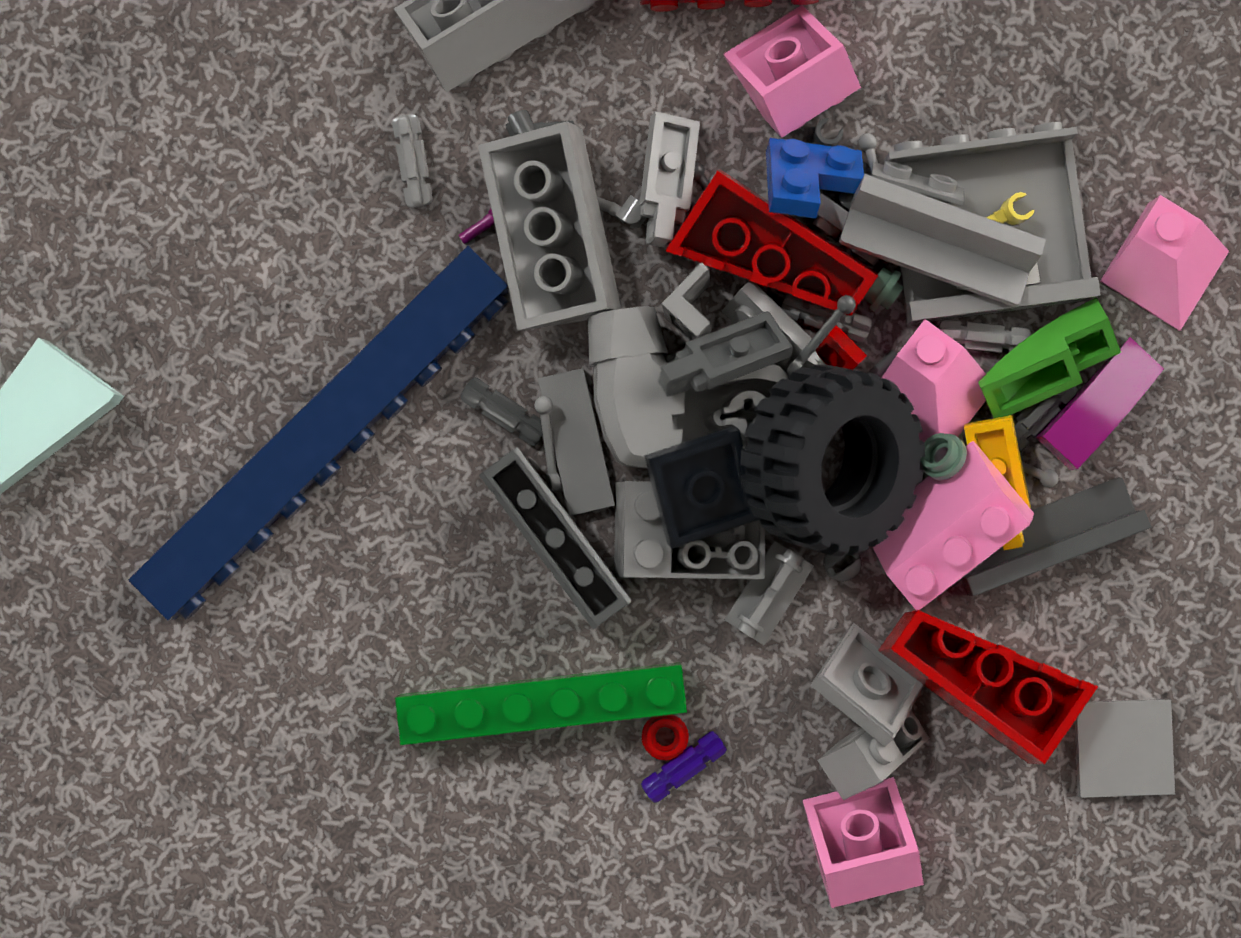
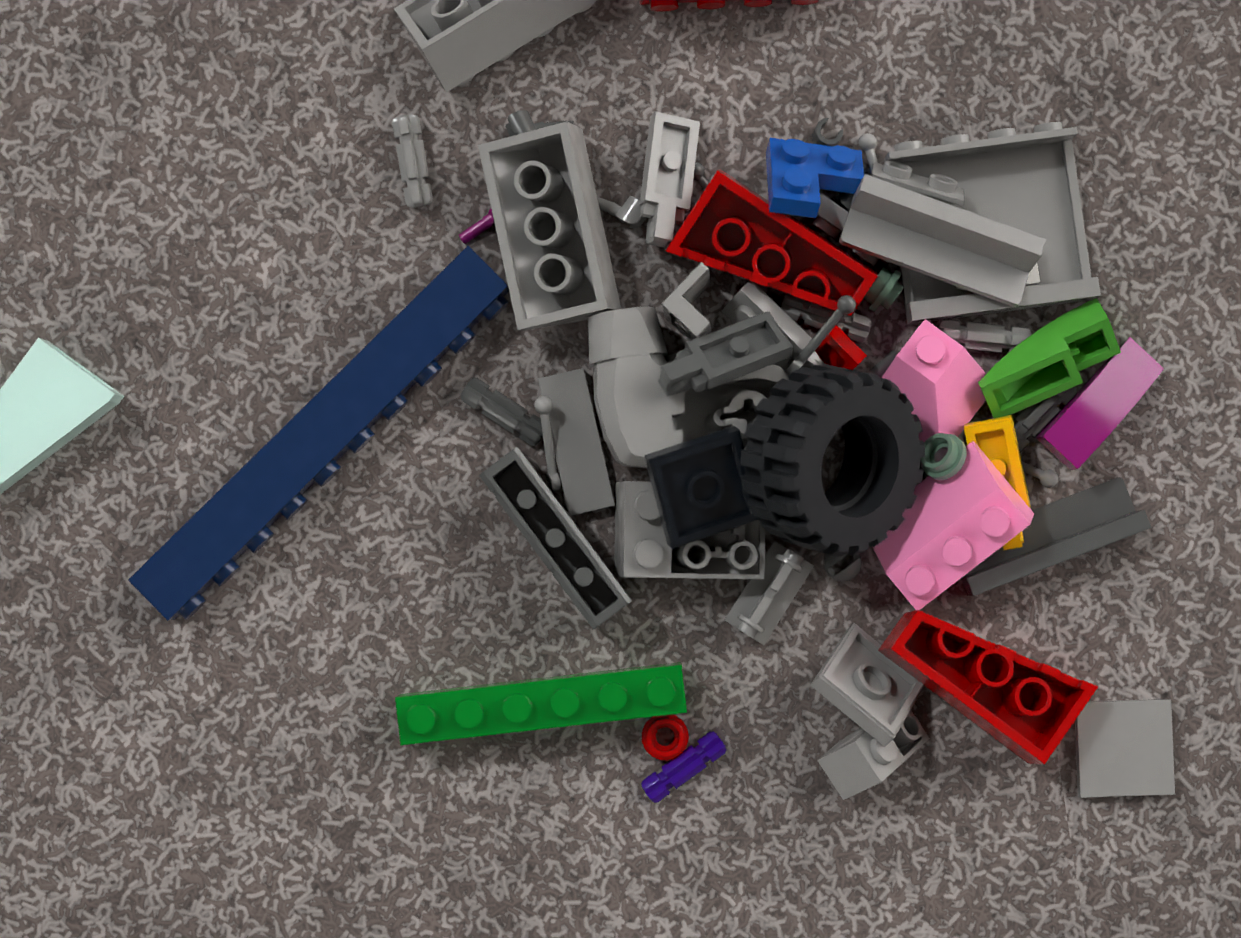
(793, 70): bright pink slope -> none
(863, 844): bright pink slope -> none
(1007, 213): light yellow hand -> none
(1166, 262): bright pink slope -> none

